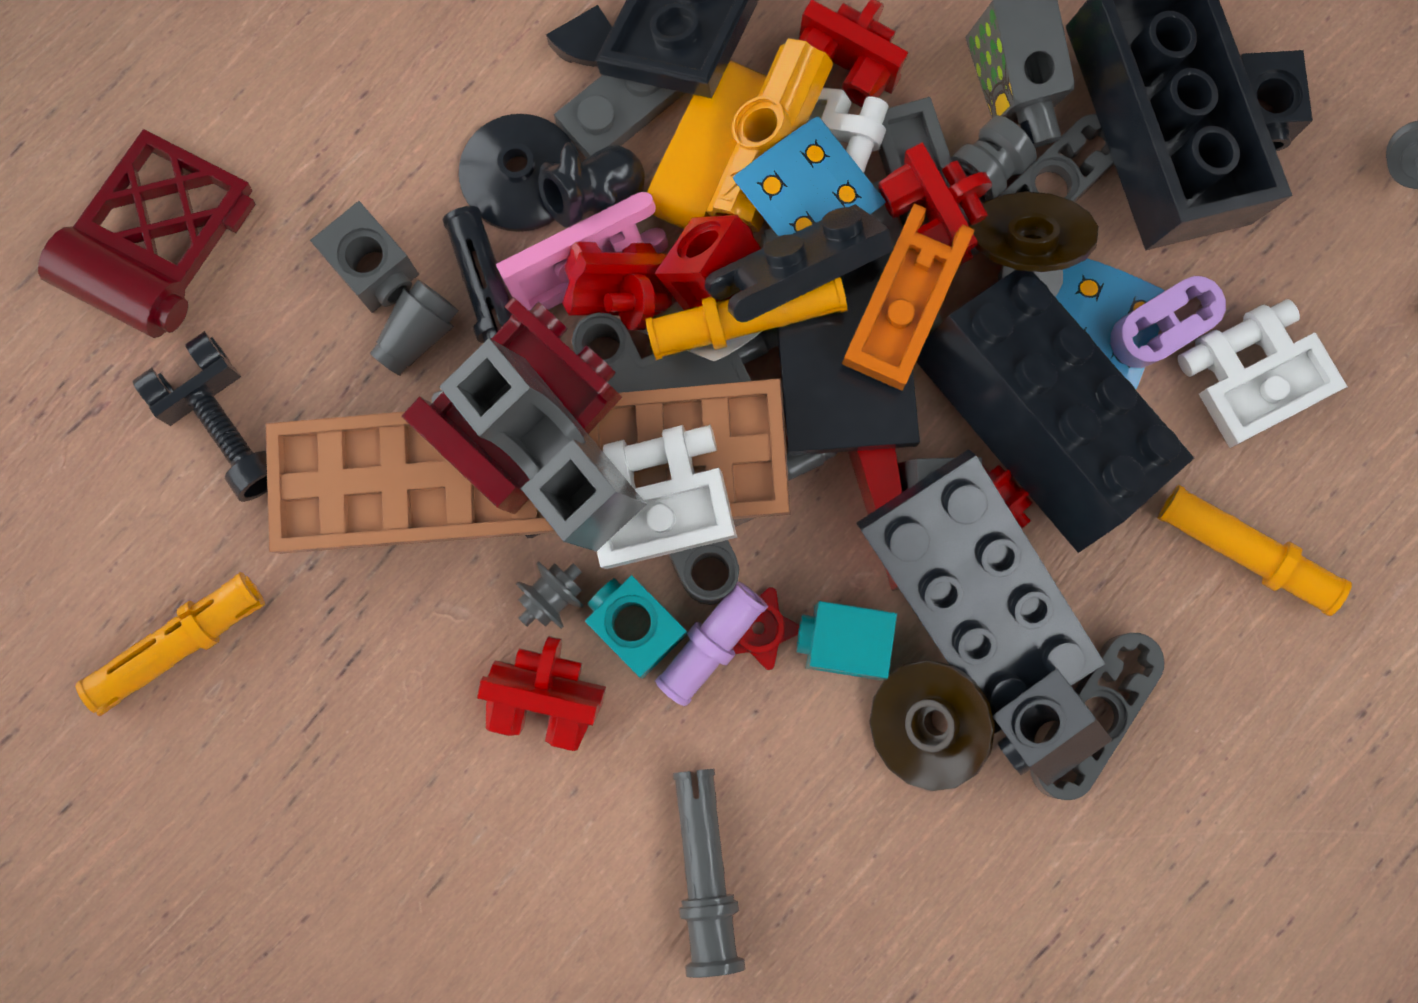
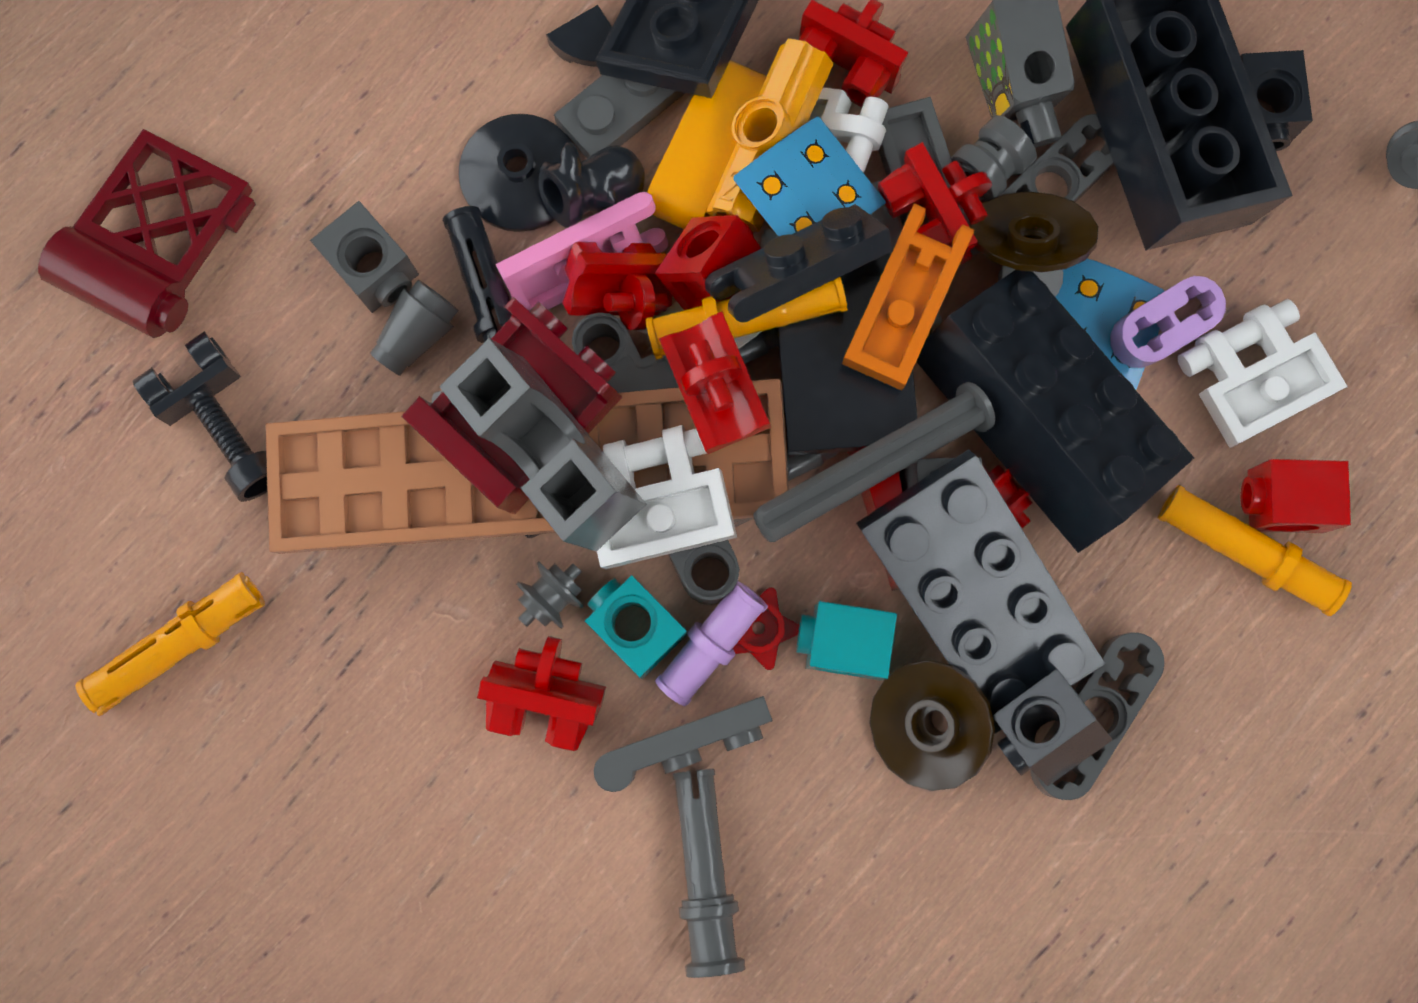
(680, 745): none -> dark grey plate
(715, 383): none -> red hips
(875, 463): none -> dark grey axle
(1297, 496): none -> red brick

